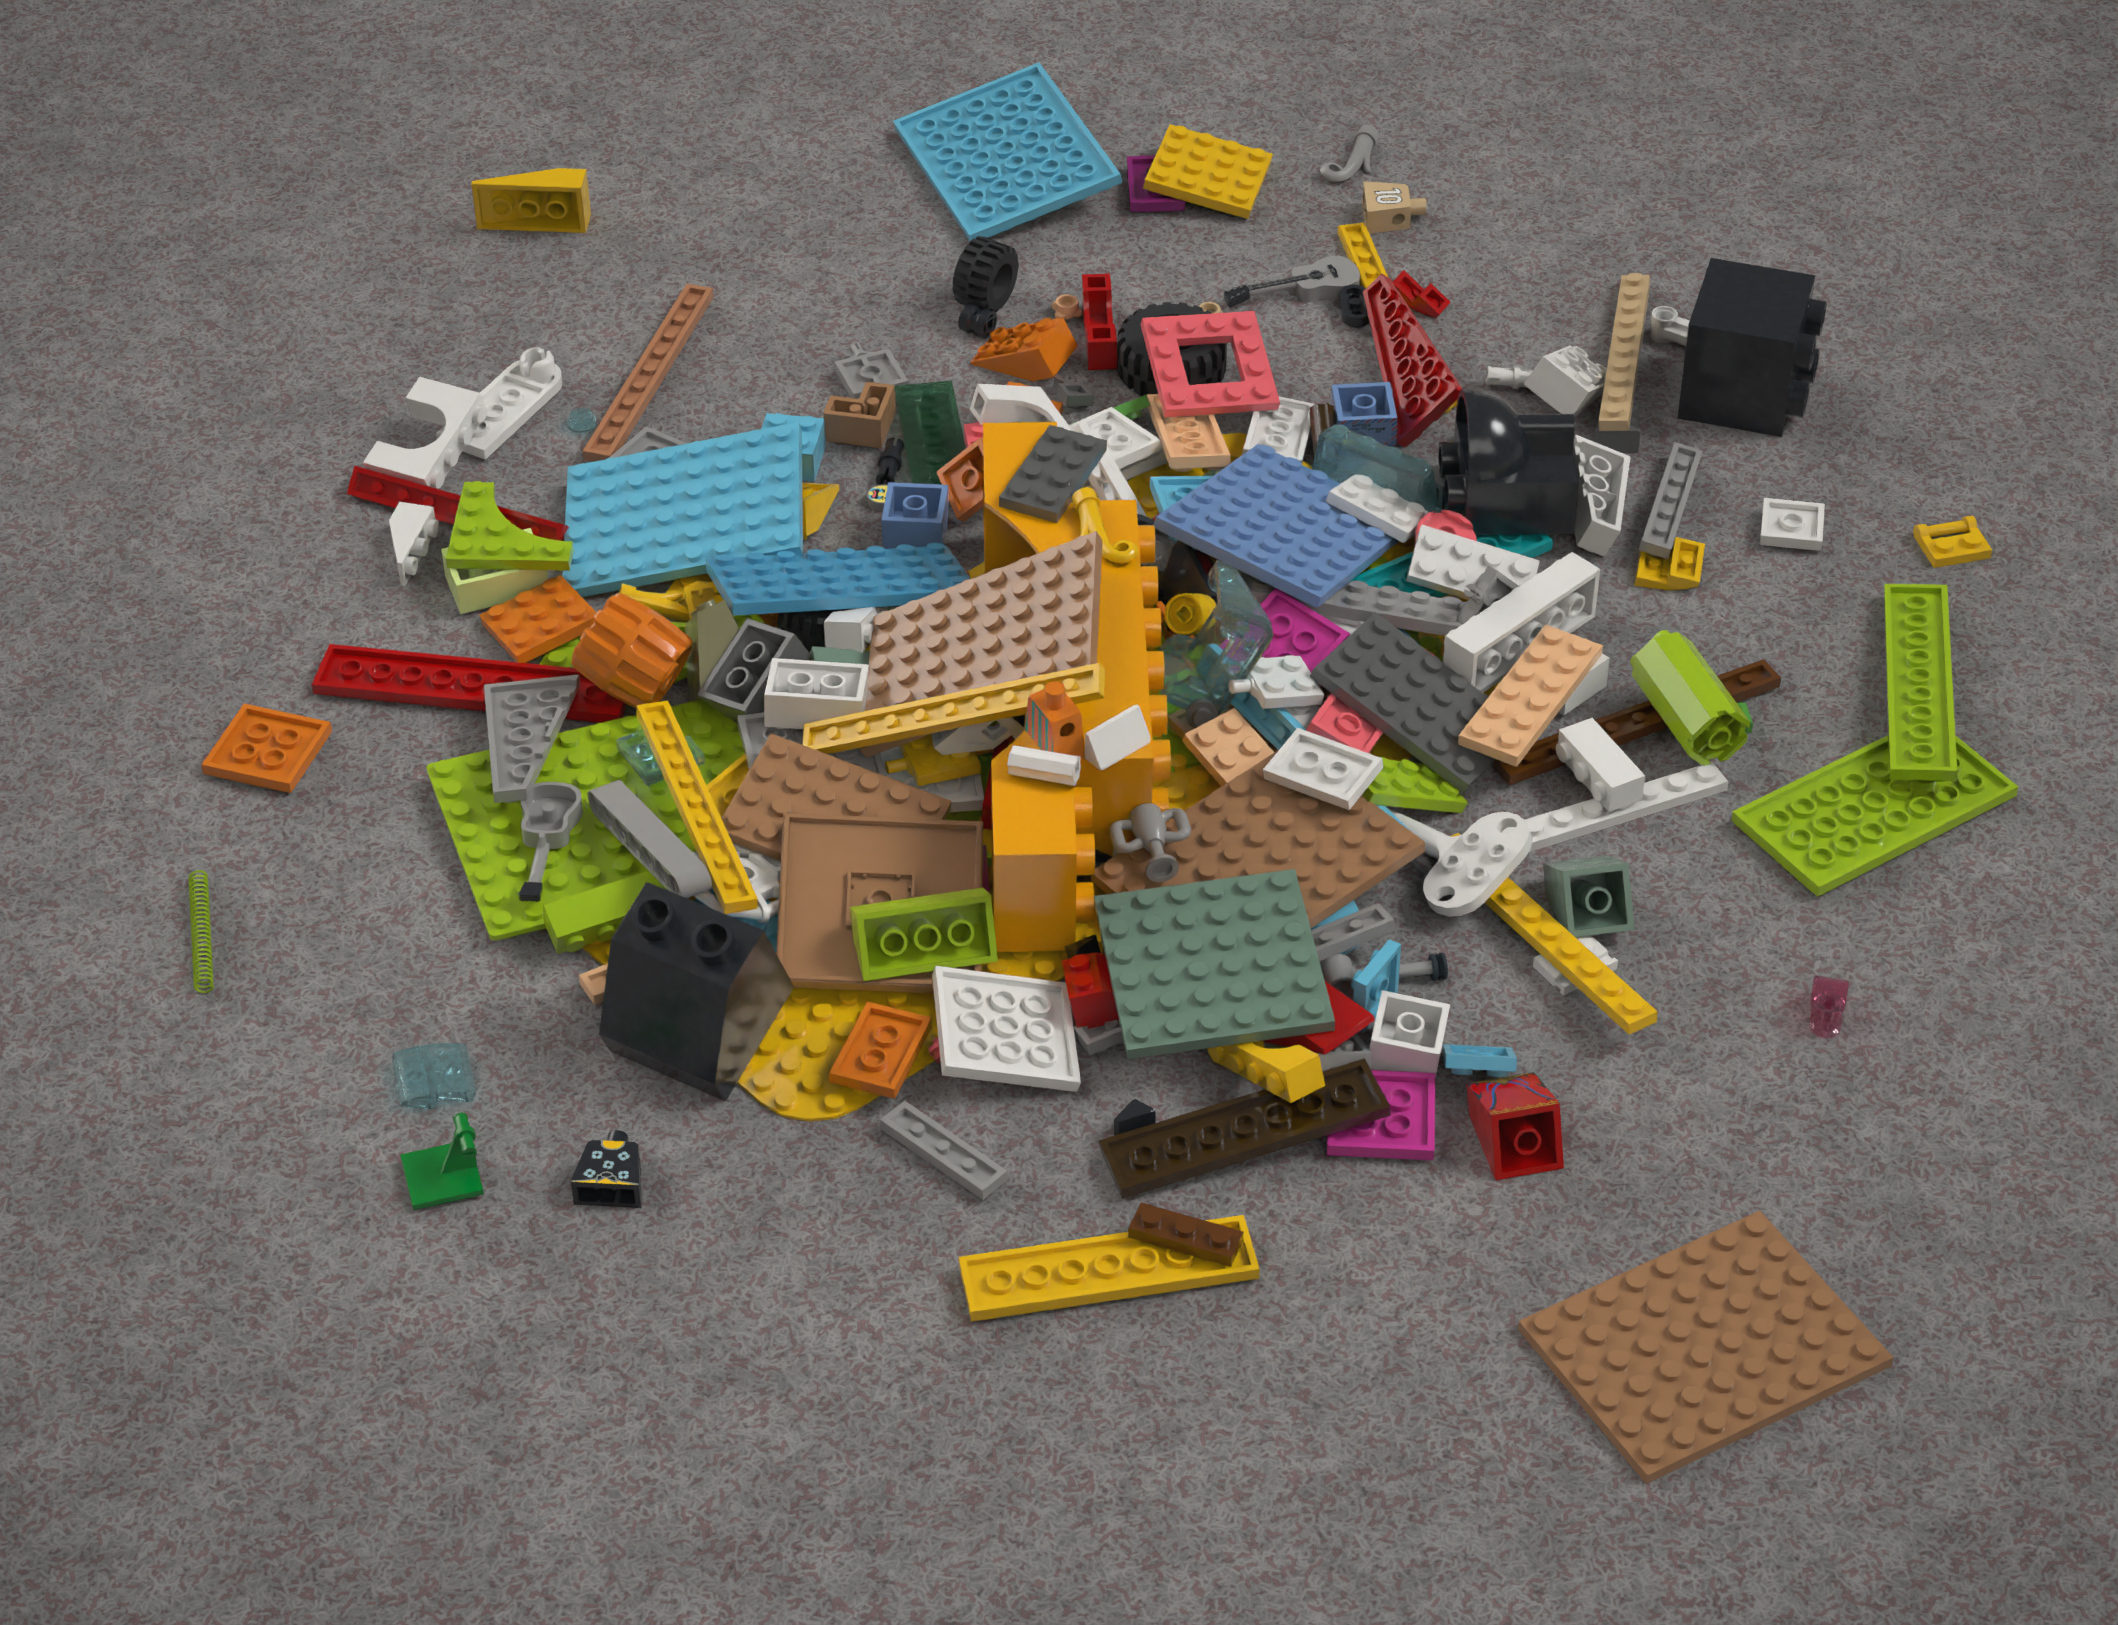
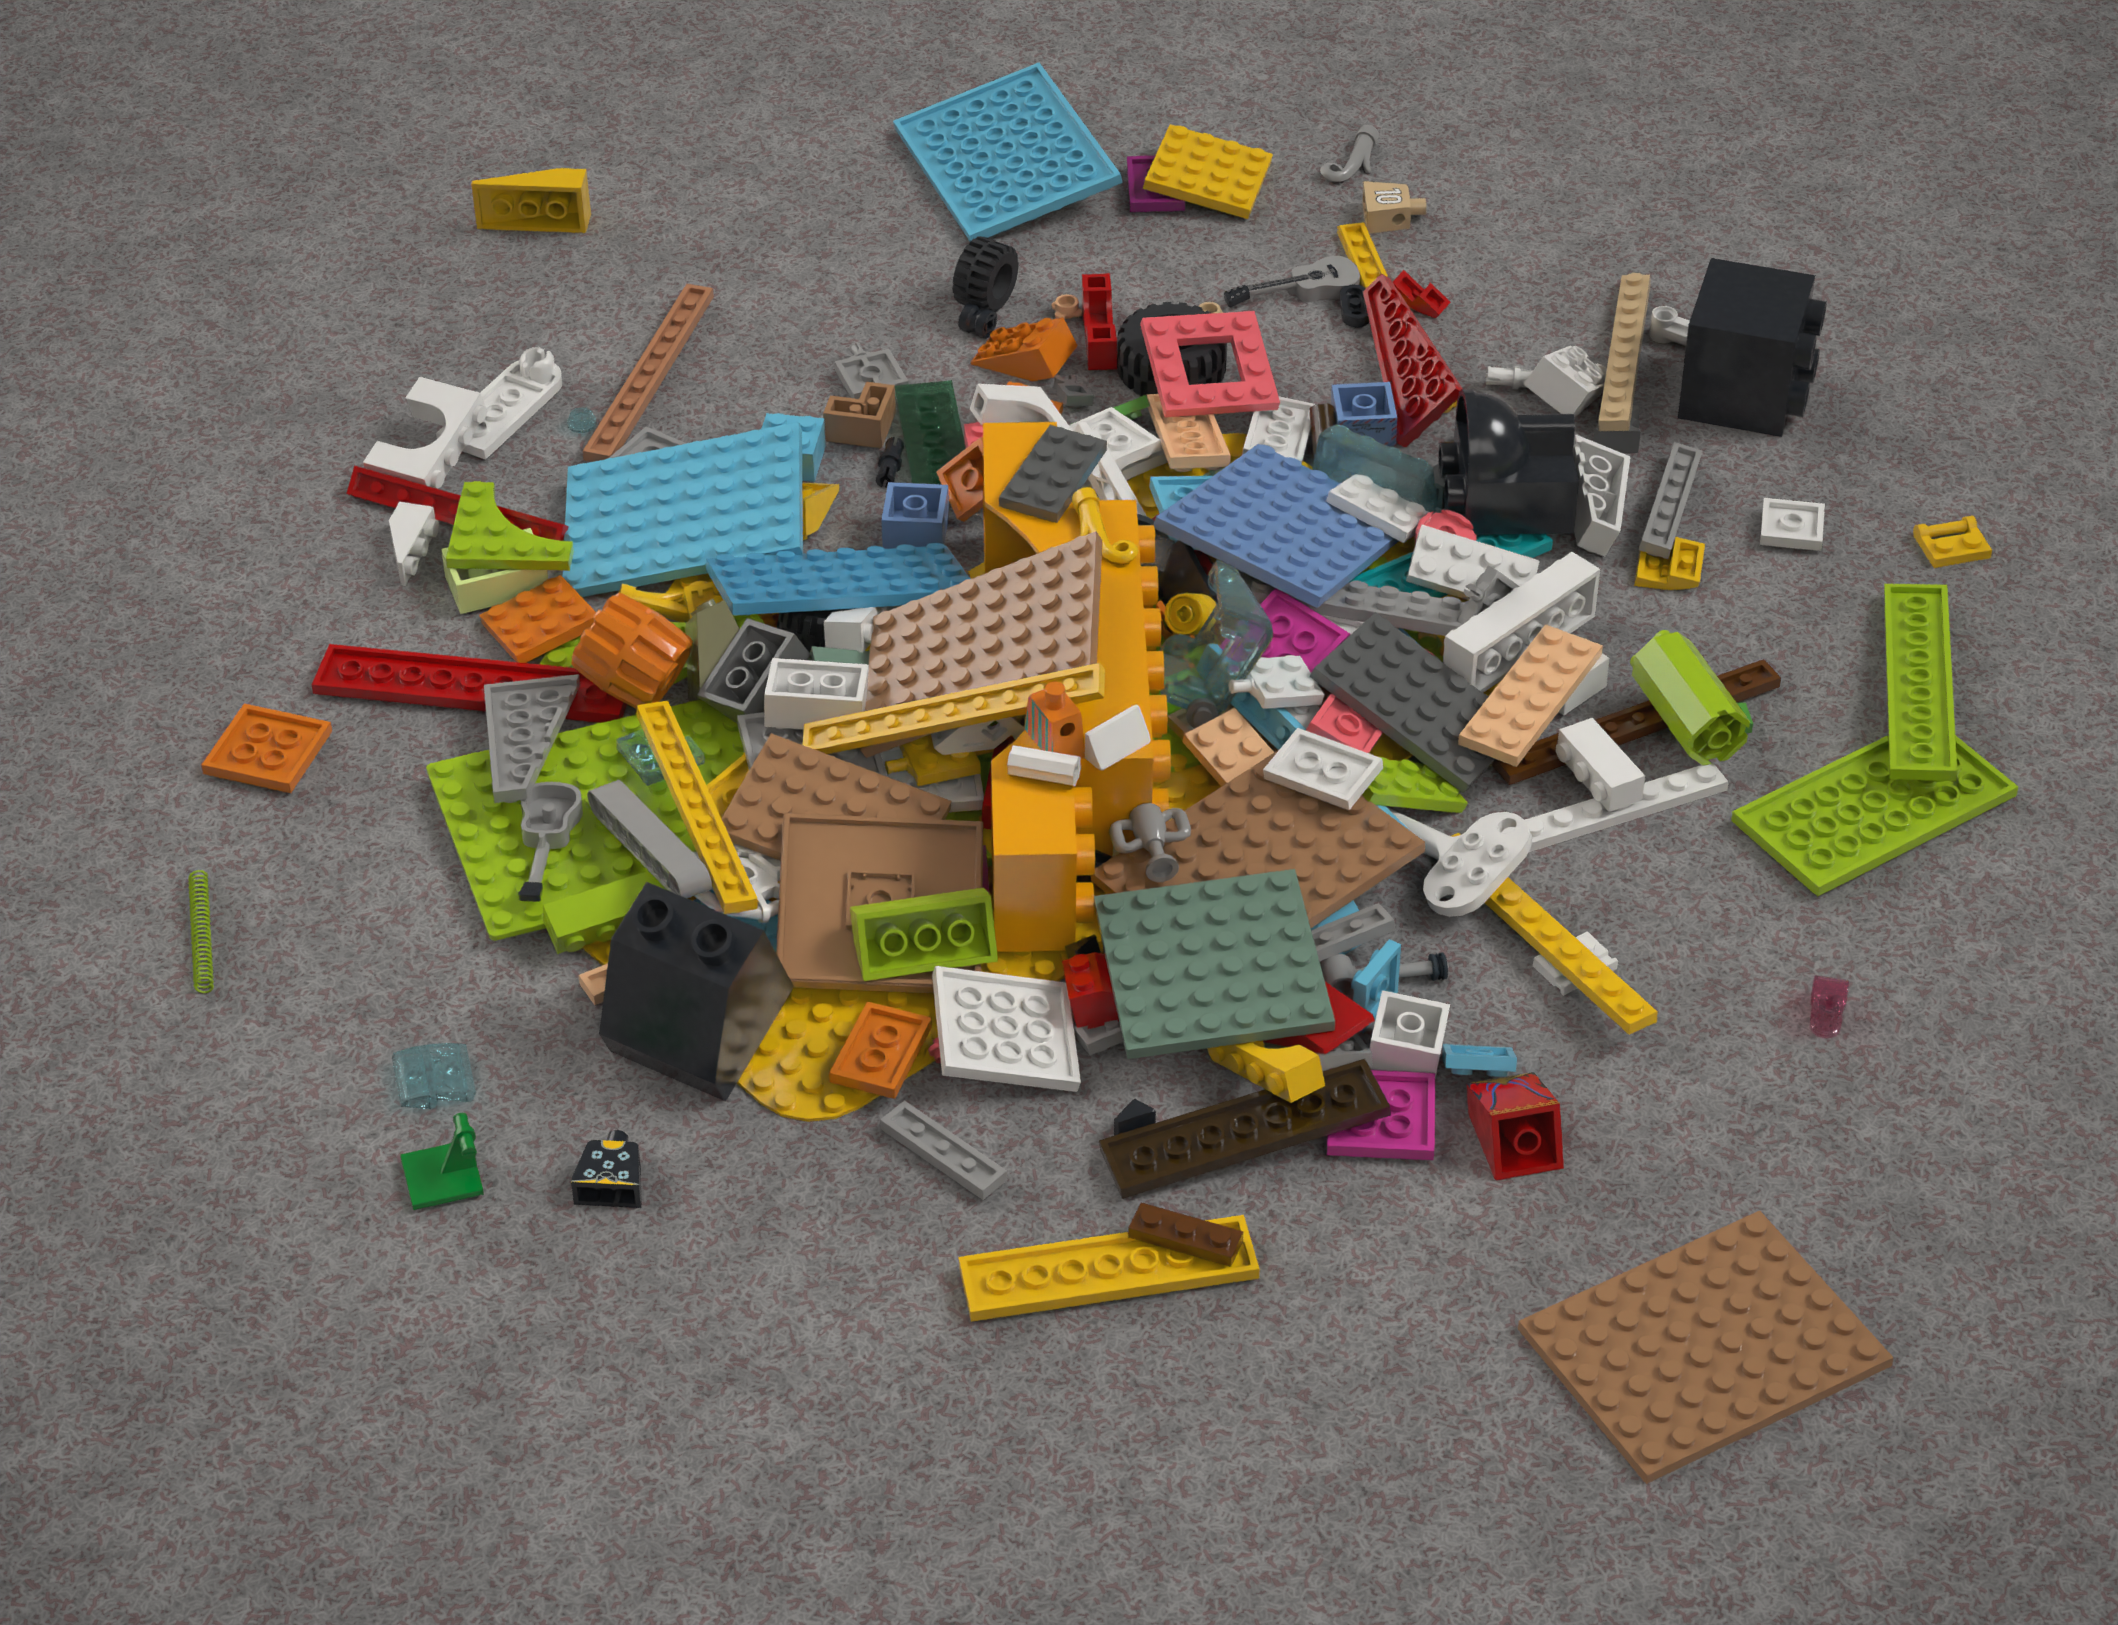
(876, 497): tile -> none
(1590, 895): sand green slope -> none

